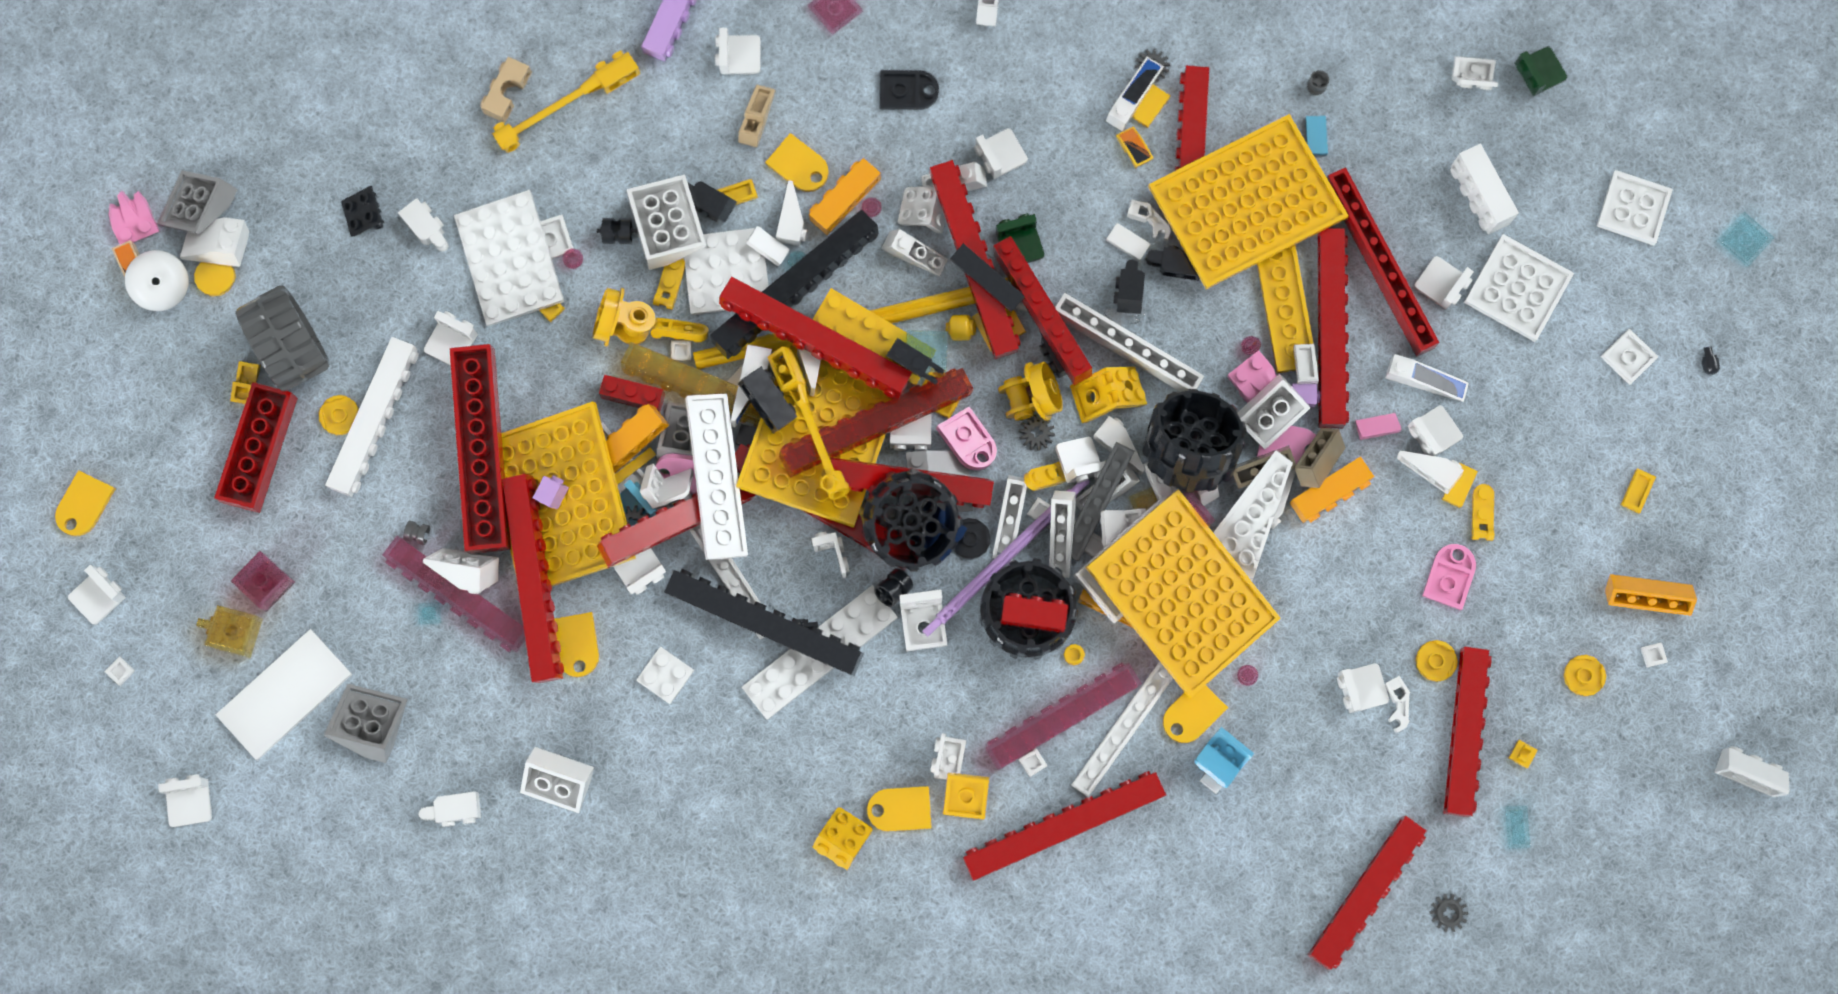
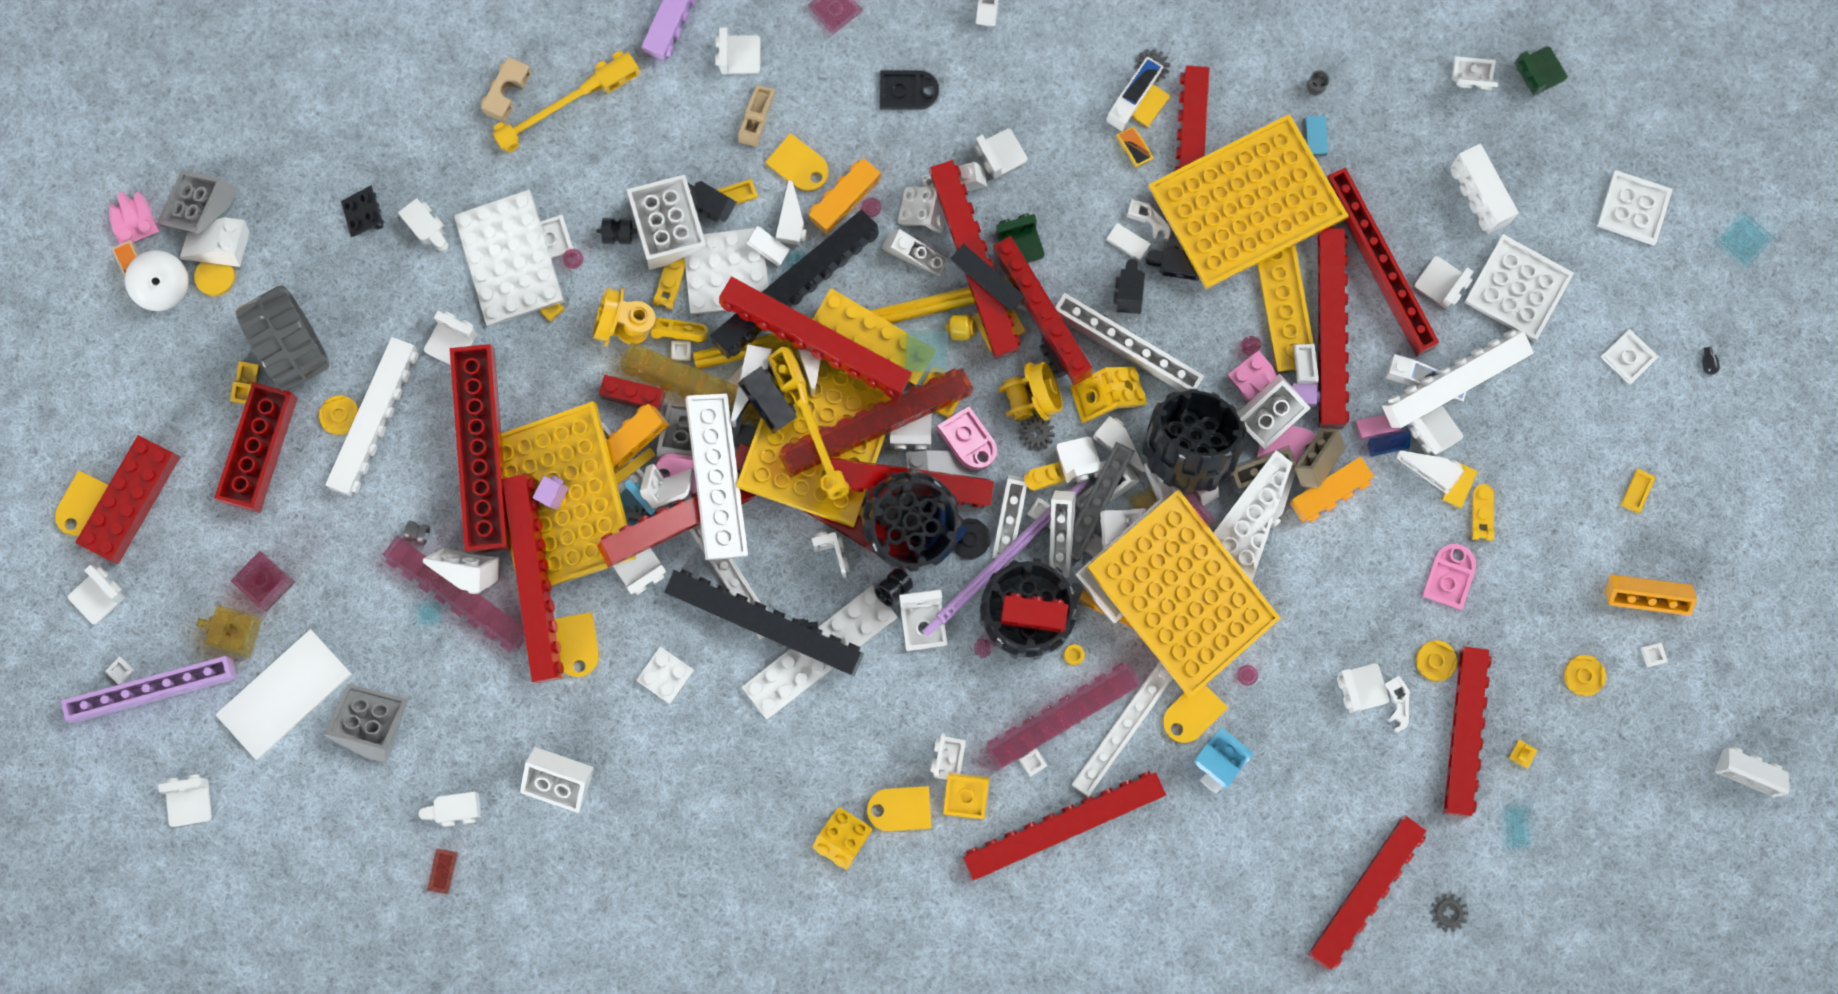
(127, 499): none -> red brick
(149, 689): none -> lavender brick
(442, 871): none -> clear red tile
(913, 360): black hinge -> none
(982, 648): none -> clear pink plate
(1389, 443): none -> clear blue slope
(1457, 379): none -> white brick

